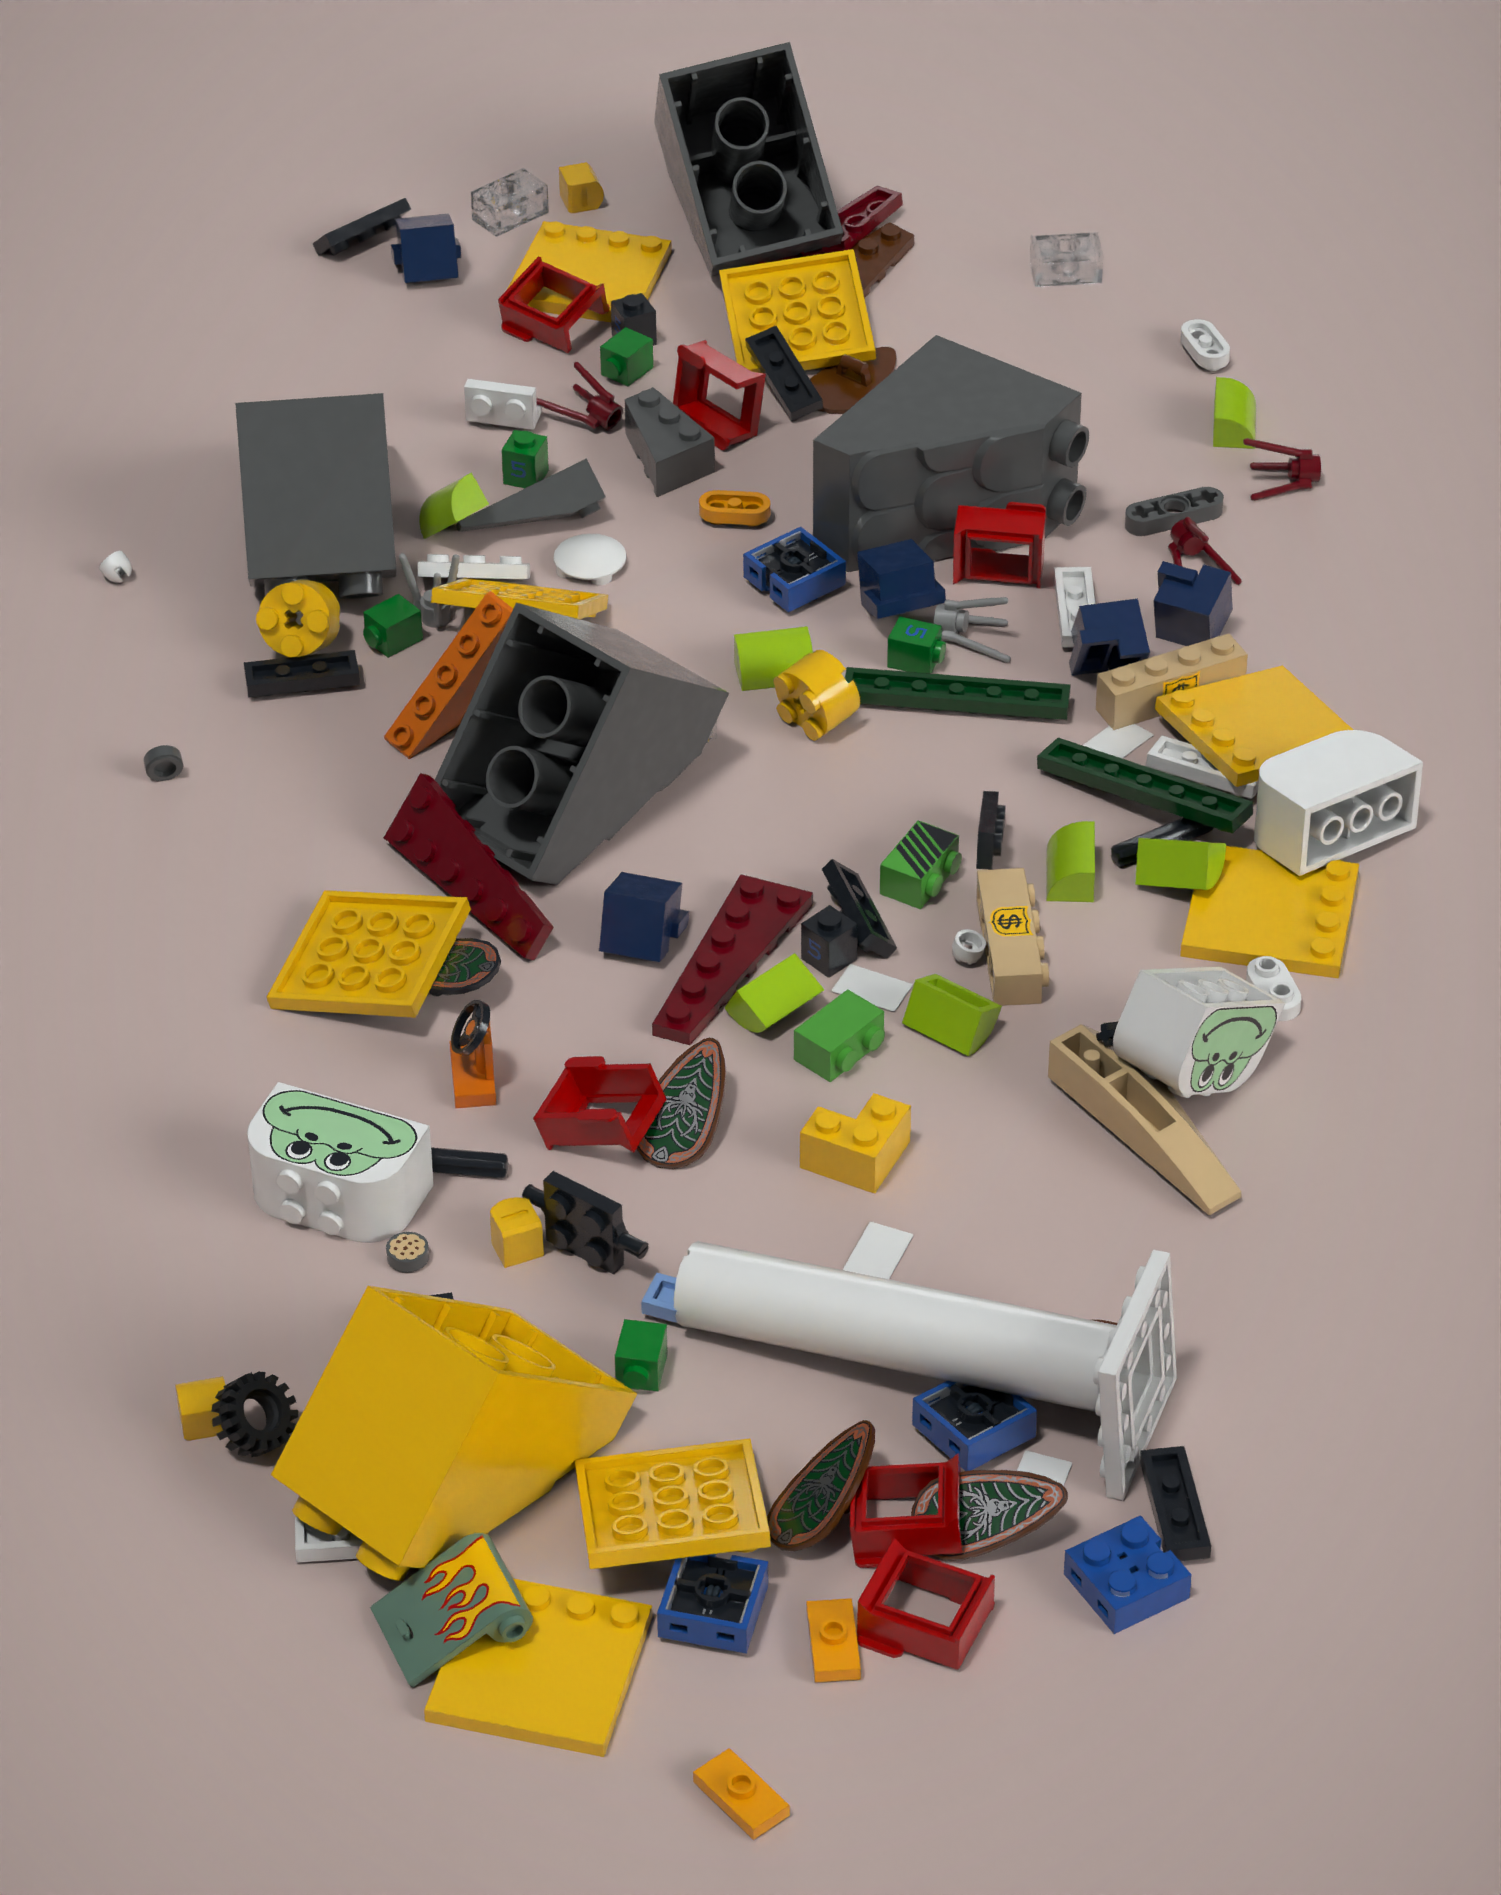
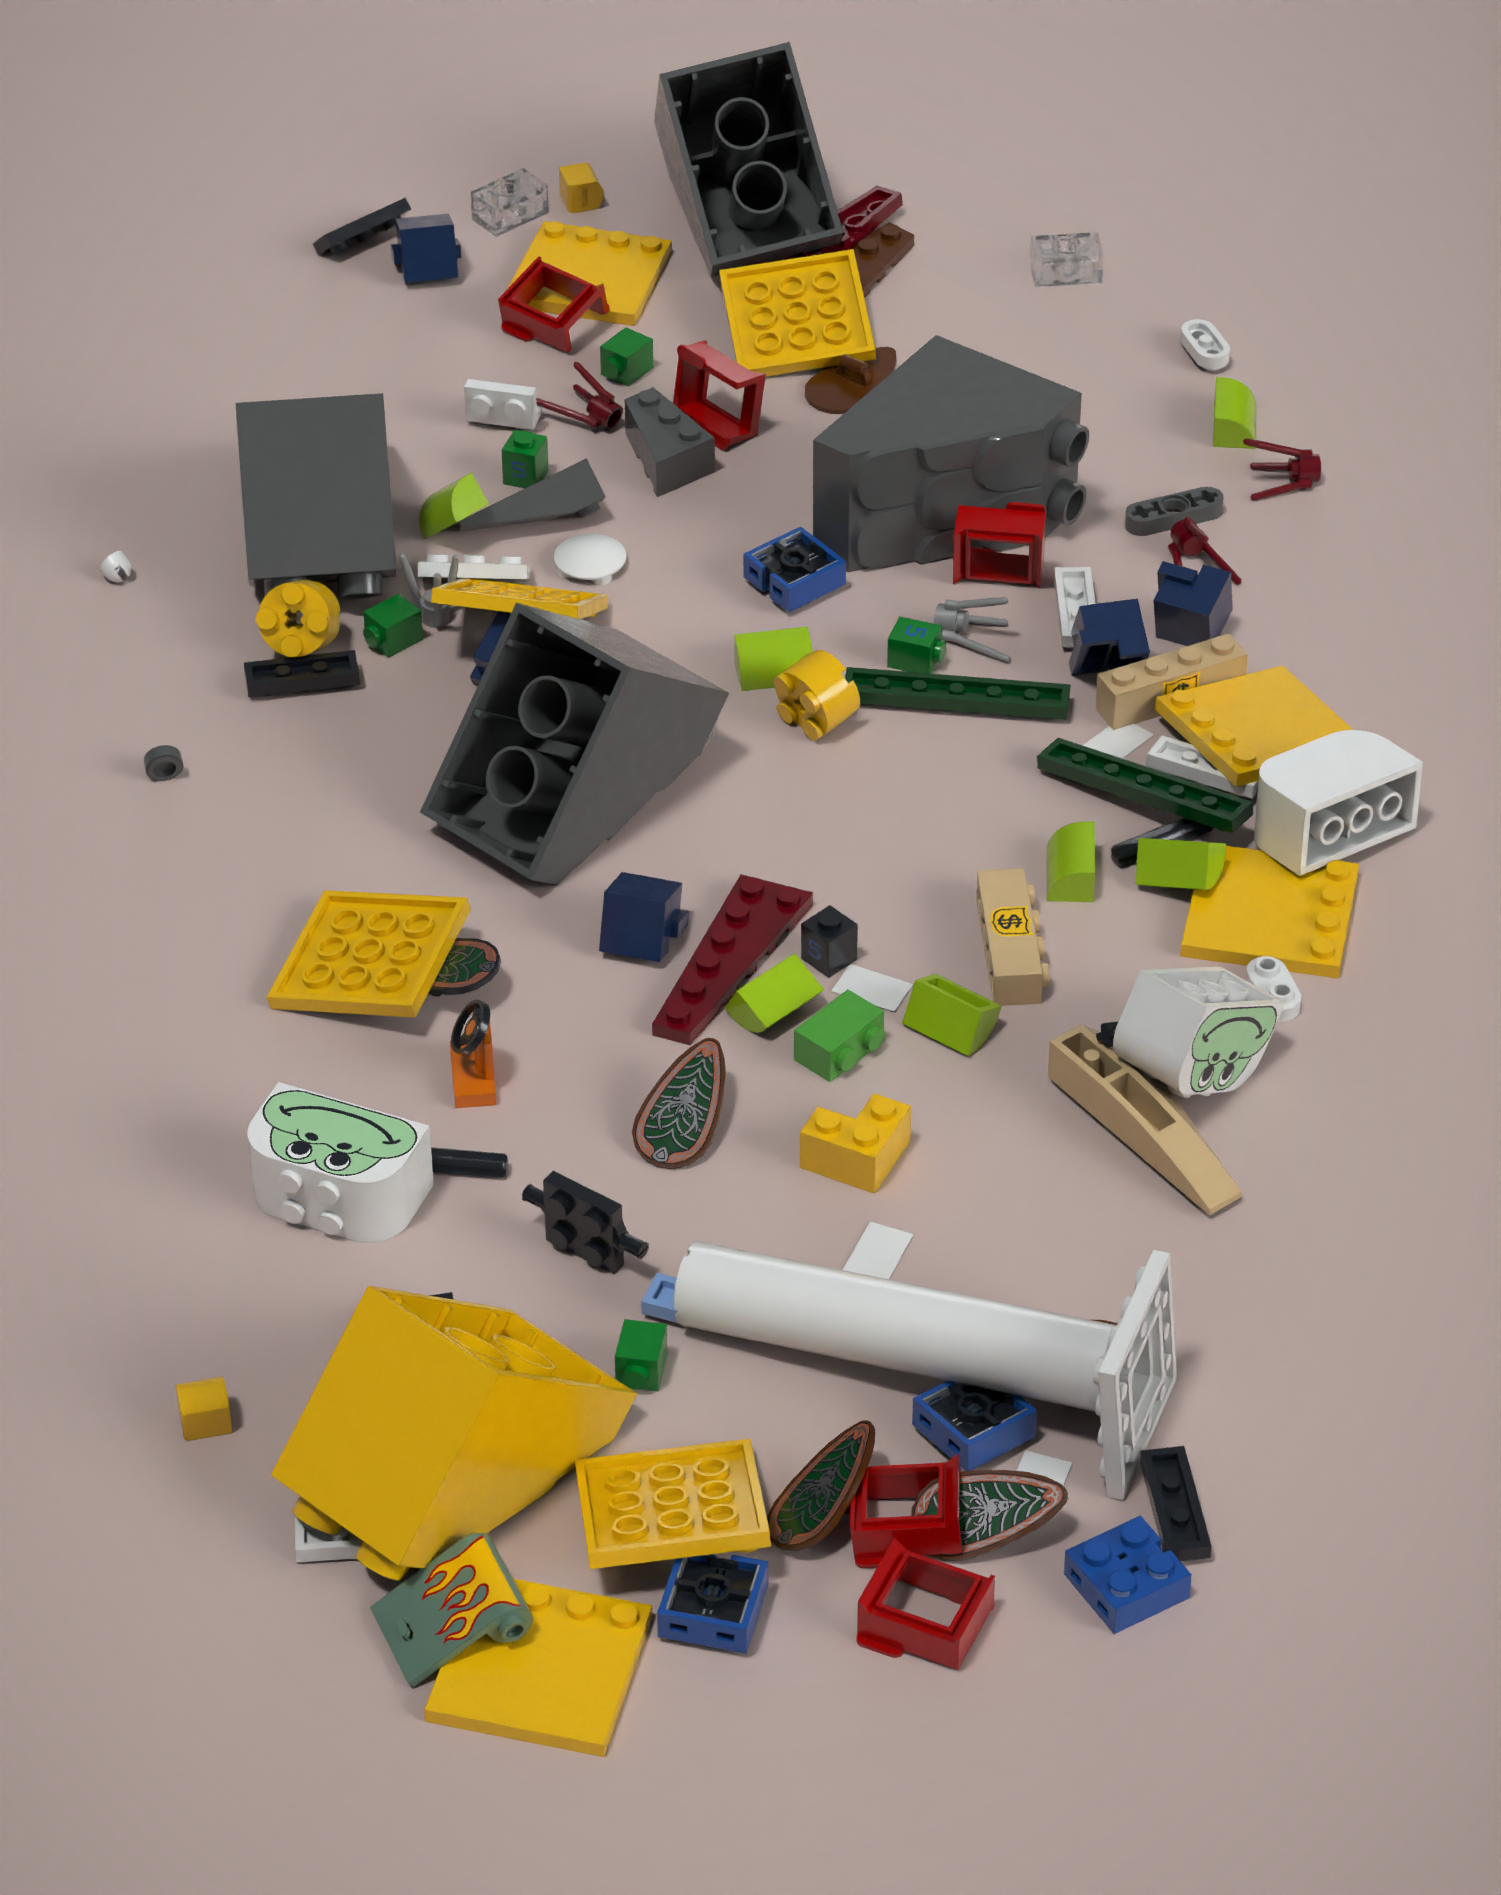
(237, 1427): black tyre -> none
(407, 1251): tile -> none
(450, 685): orange slope -> none
(451, 854): dark red wing -> none
(516, 1231): yellow piece -> none
(588, 1080): red piece -> none
(634, 313): black brick -> none
(734, 507): light orange plate -> none
(741, 1793): light orange plate -> none
(784, 373): black plate -> none
(833, 1640): light orange plate -> none
(857, 905): black plate -> none
(897, 579): dark blue plate -> none
(920, 864): bright green brick -> none
(972, 939): white hinge -> none
(990, 830): black plate -> none

